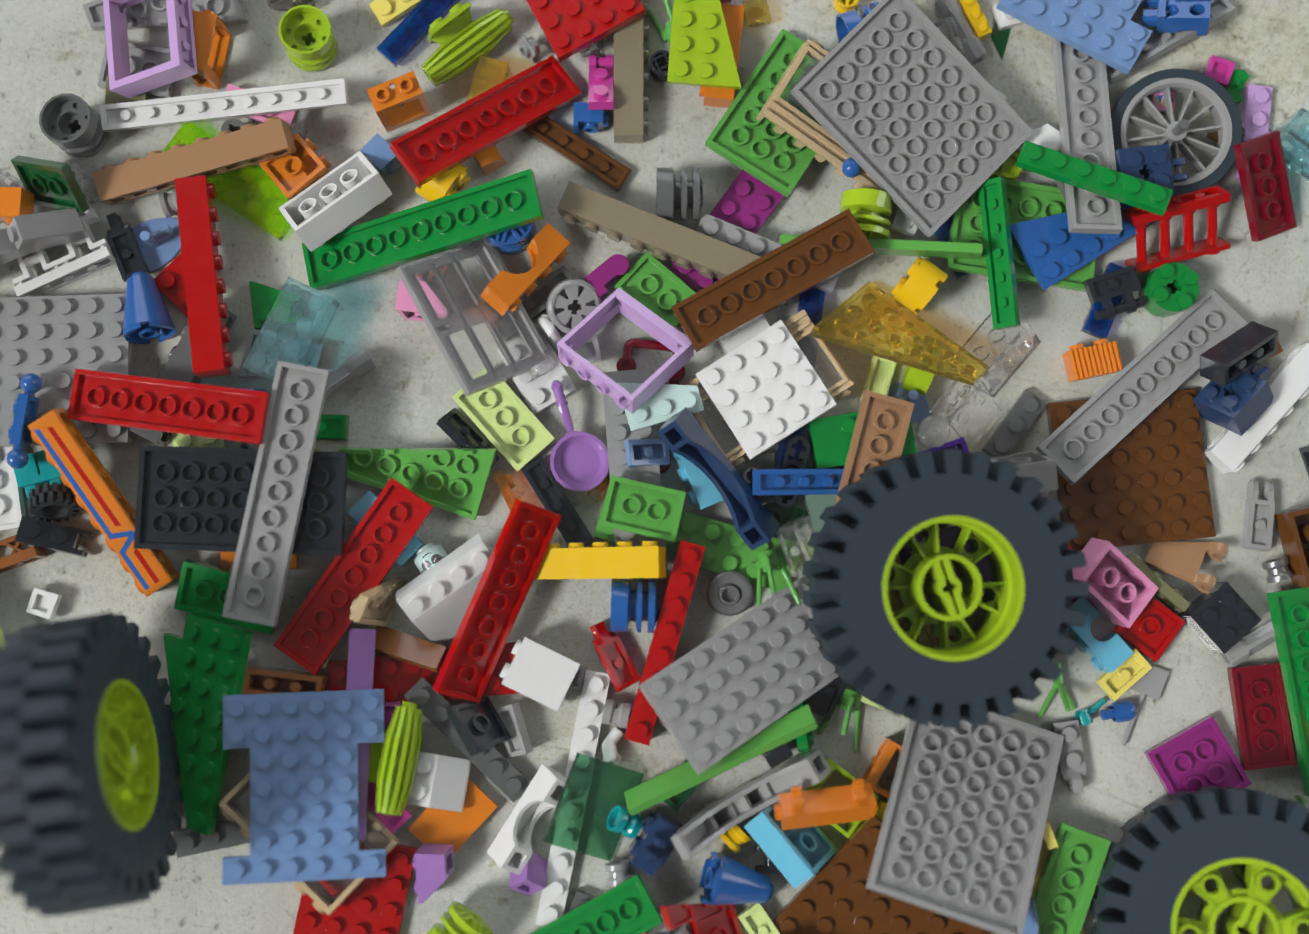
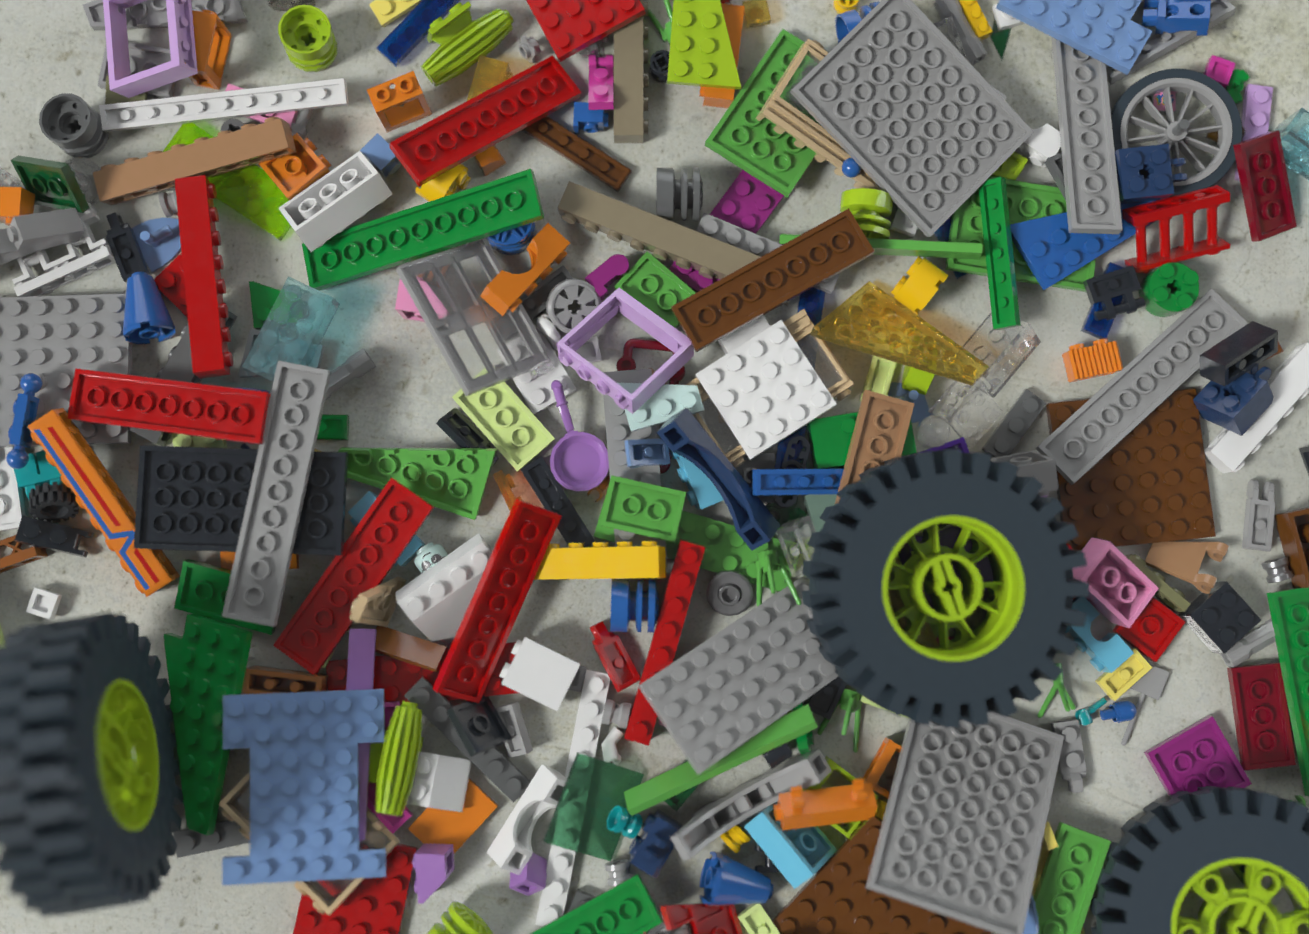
(1094, 178): green plate -> none

